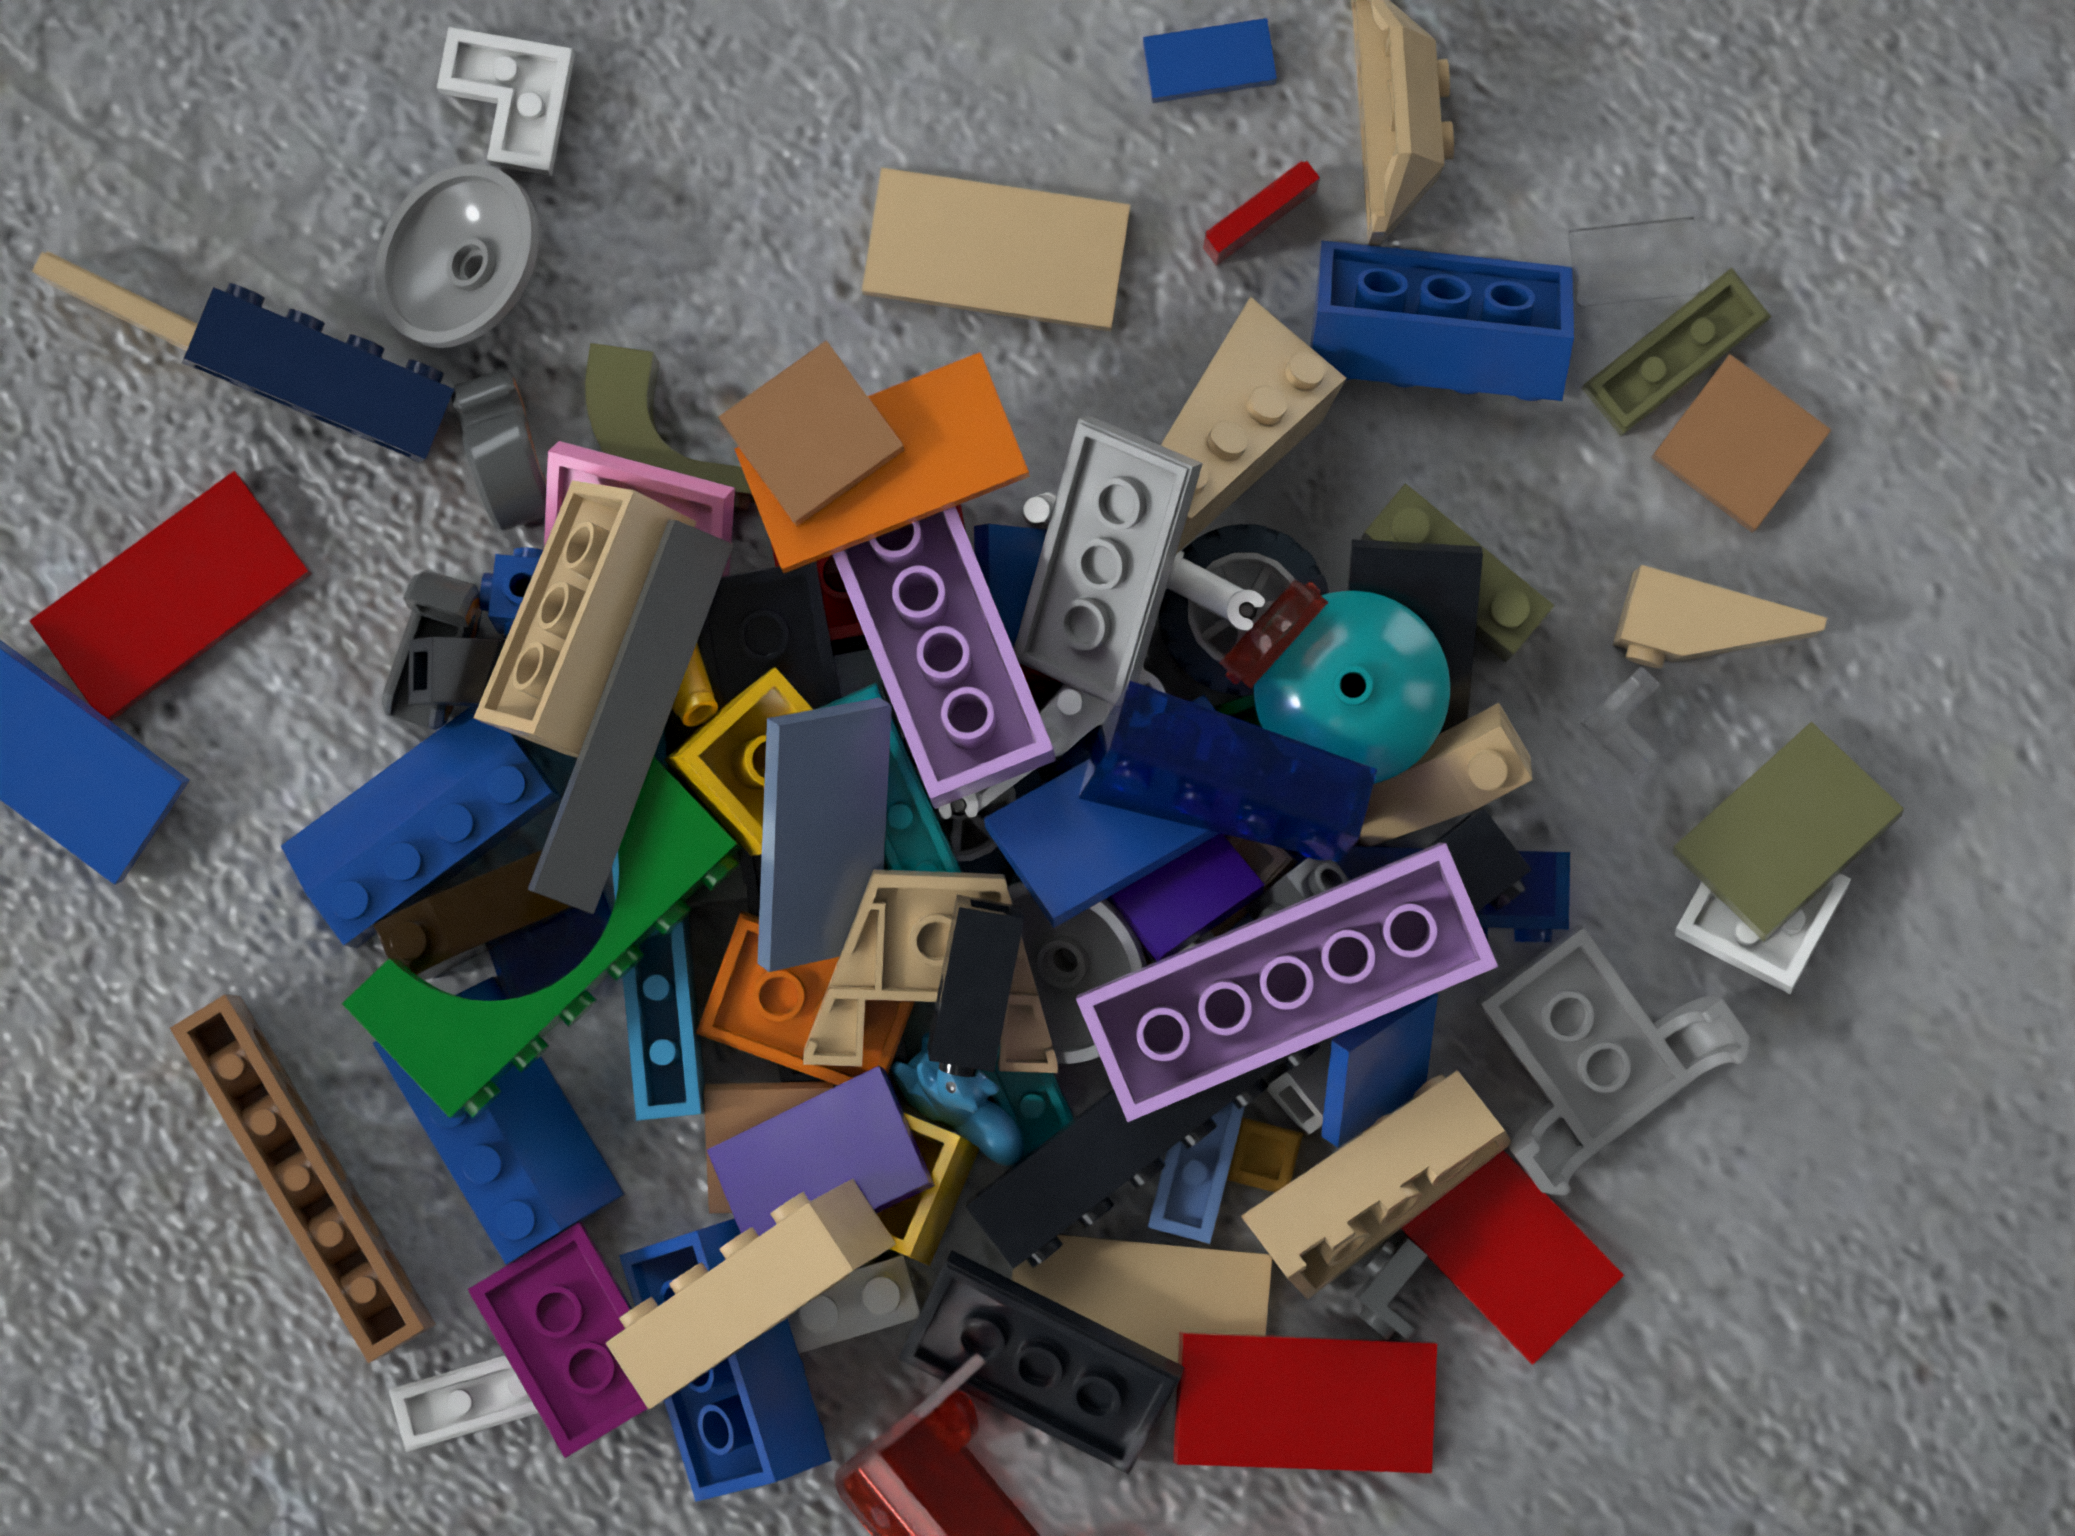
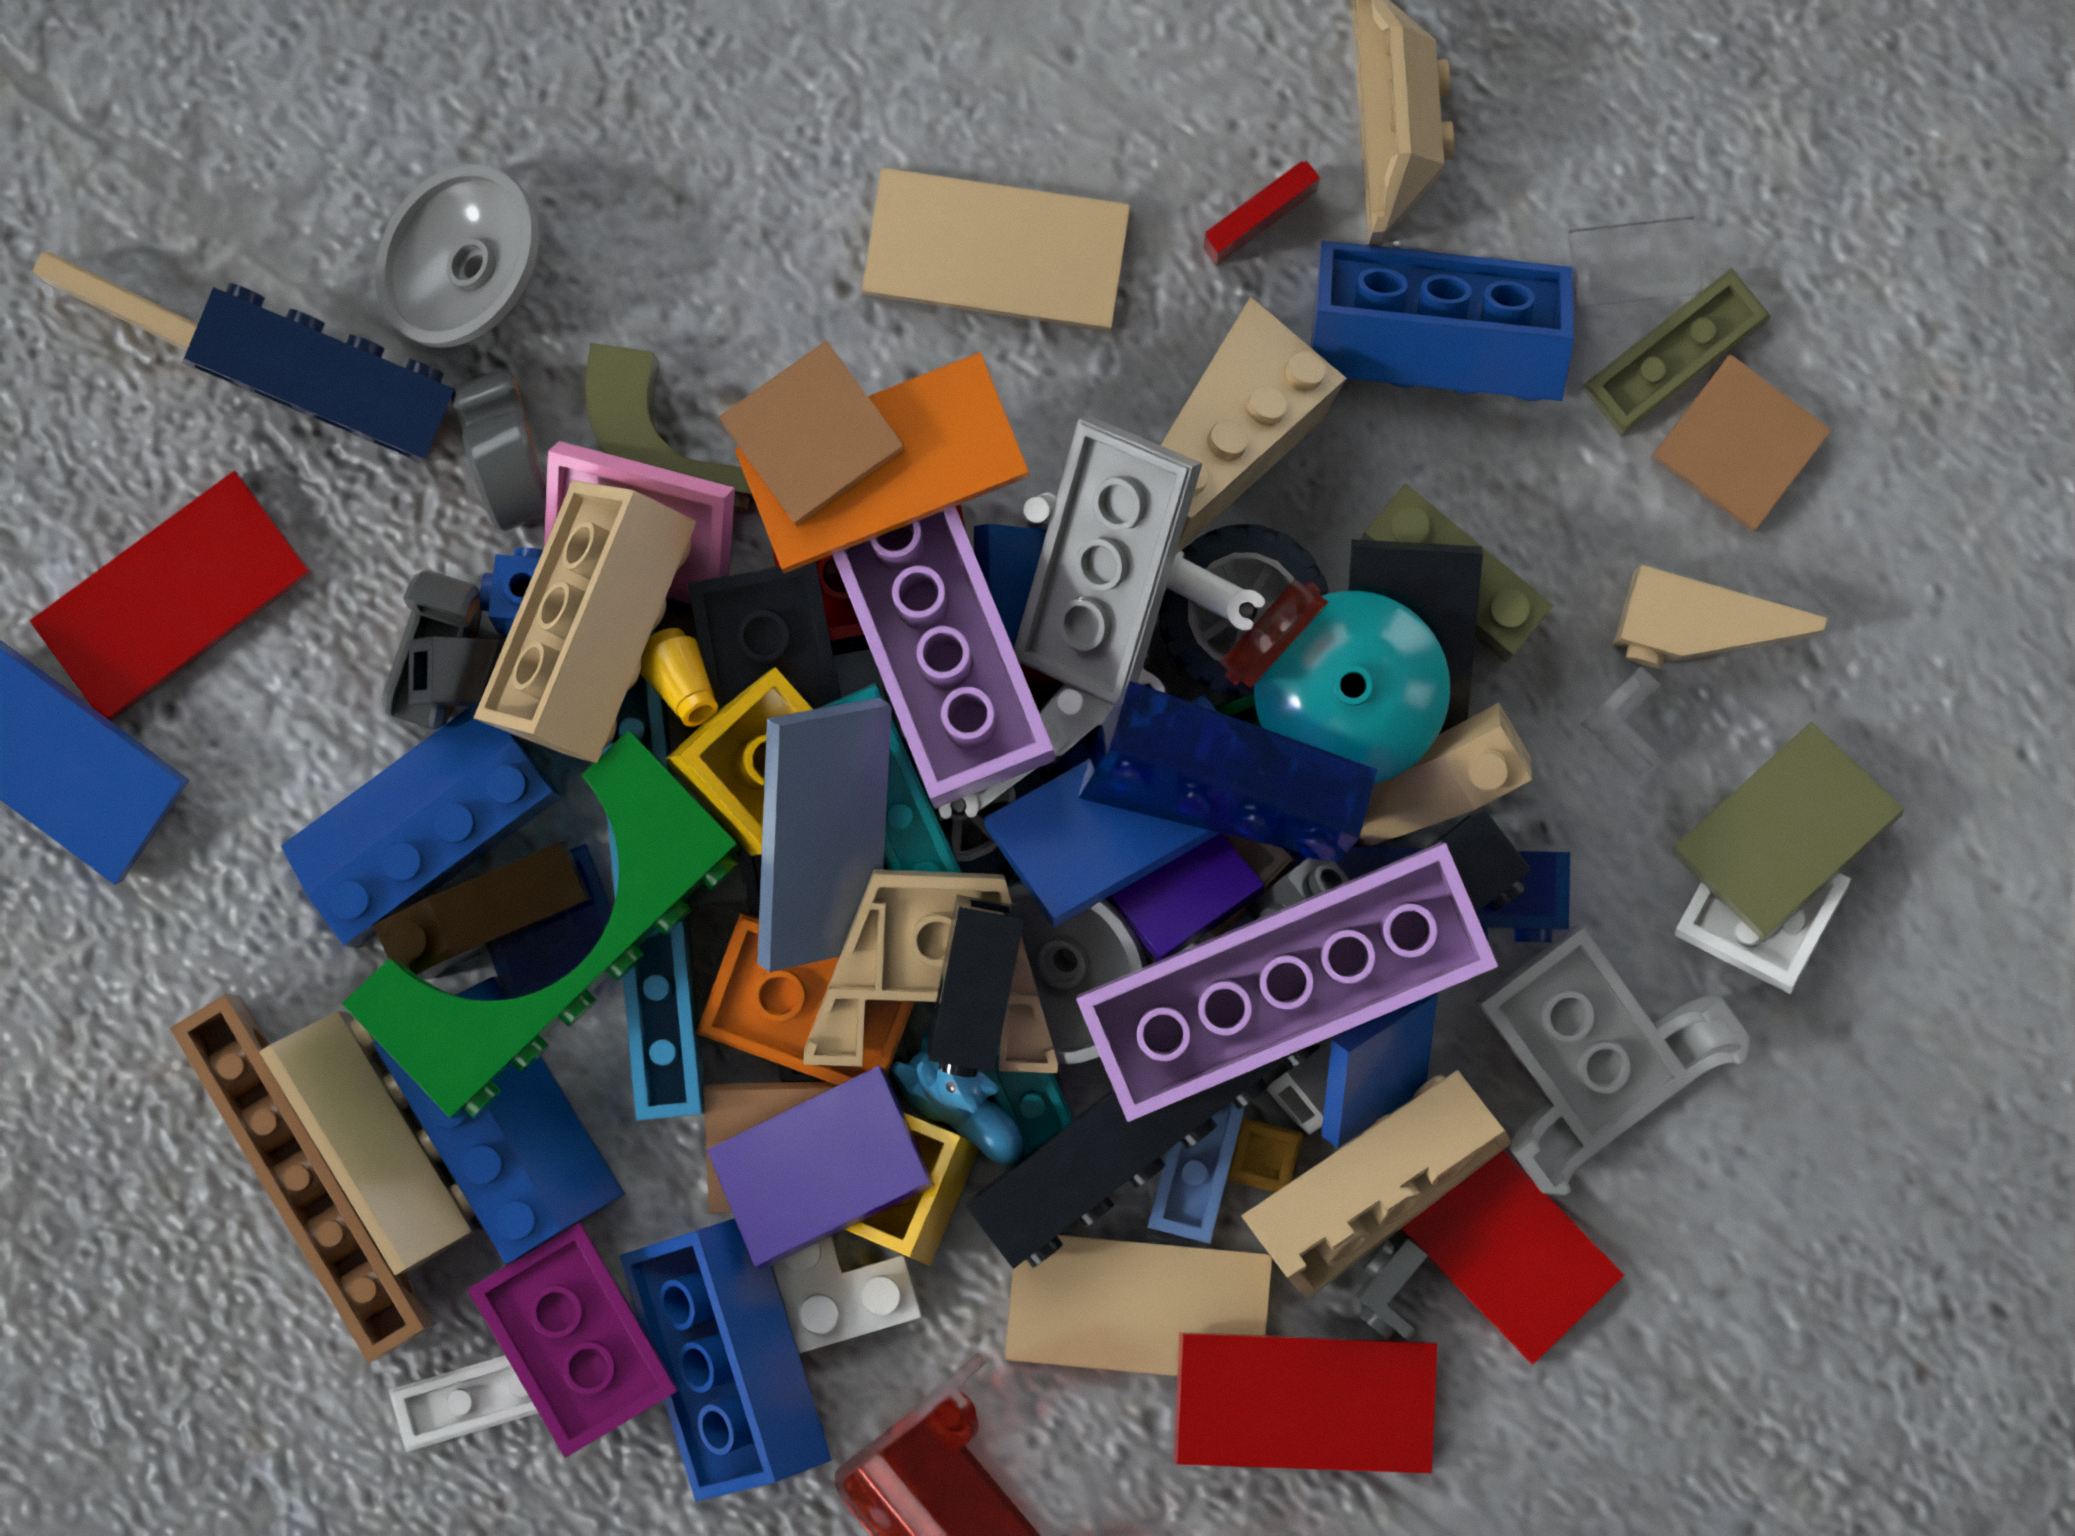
(371, 1141): none -> tan slope
(524, 81): white plate -> none
(630, 716): dark grey tile -> none
(749, 1291): tan wedge -> none
(1042, 1362): black tile -> none
(1209, 60): blue tile -> none

